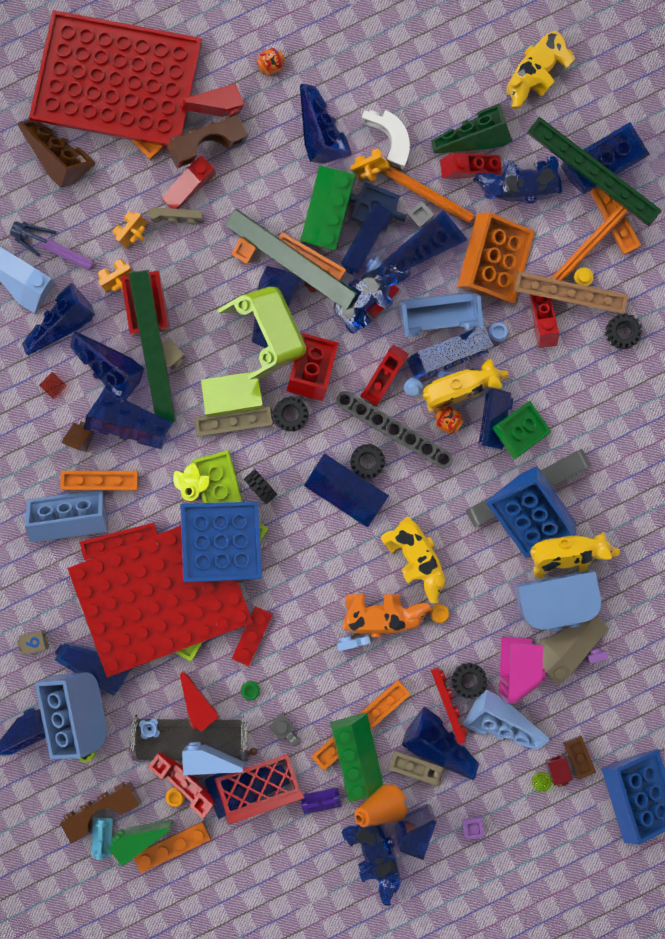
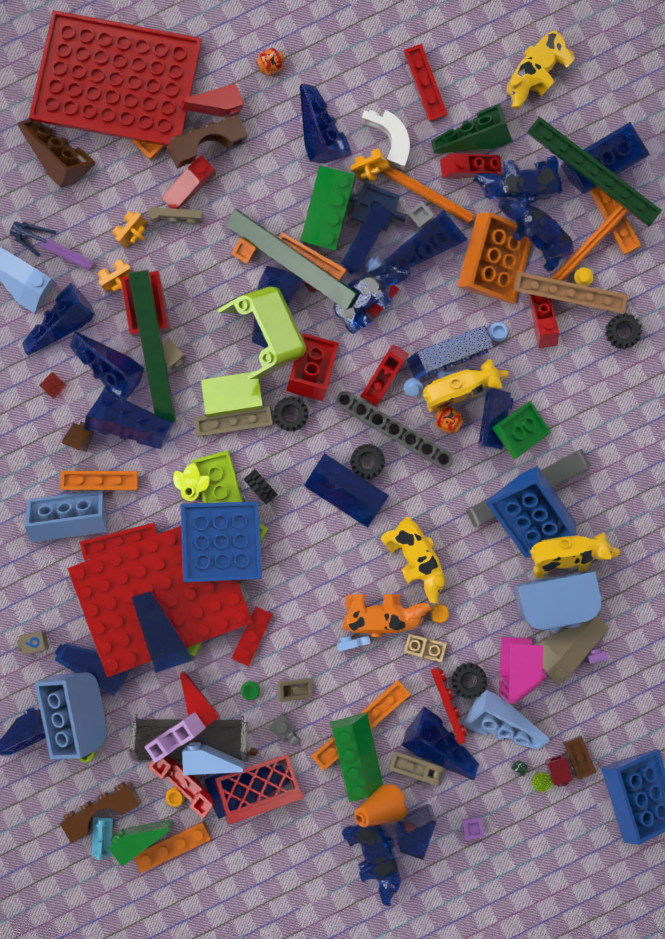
(145, 733): light blue plate -> none
(161, 636): none -> clear blue wedge
(174, 737): none -> lavender arch
(294, 689): none -> dark tan slope
(321, 800): dark purple hinge -> none
(425, 83): none -> red plate
(425, 647): none -> tan slope
(440, 312): medium blue windscreen -> none
(520, 767): none -> clear green plate
(539, 229): none -> clear blue animal

